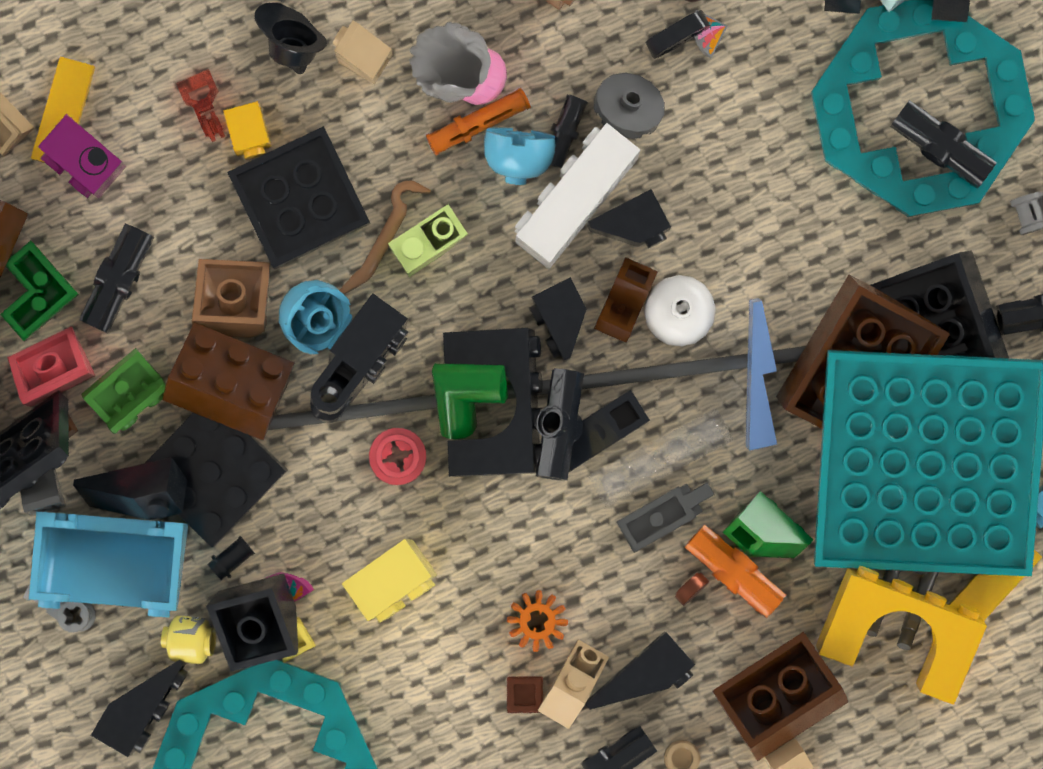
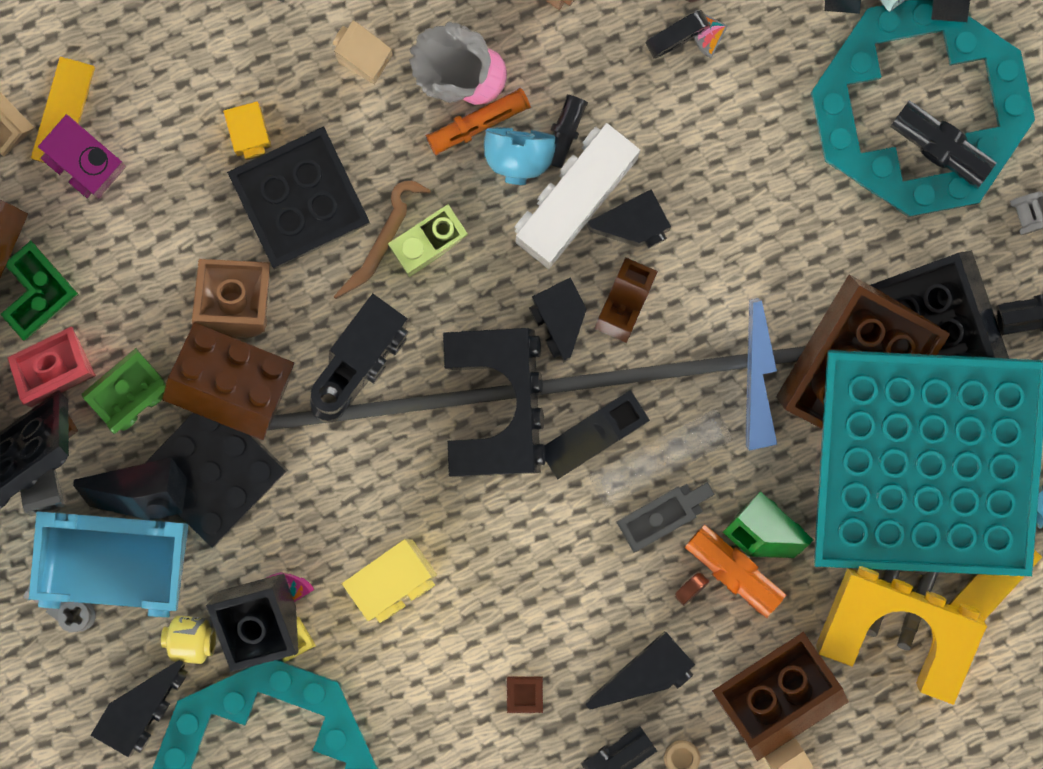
(116, 278): black piece -> none
(210, 126): clear red piece -> none
(230, 558): black pin -> none
(290, 36): black piece -> none
(314, 315): medium azure cylinder -> none
(382, 448): coral gear -> none
(459, 388): green brick -> none
(549, 624): orange gear -> none
(559, 424): black piece -> none
(573, 684): tan slope -> none
(629, 104): dark grey plate -> none
(665, 317): white cylinder -> none

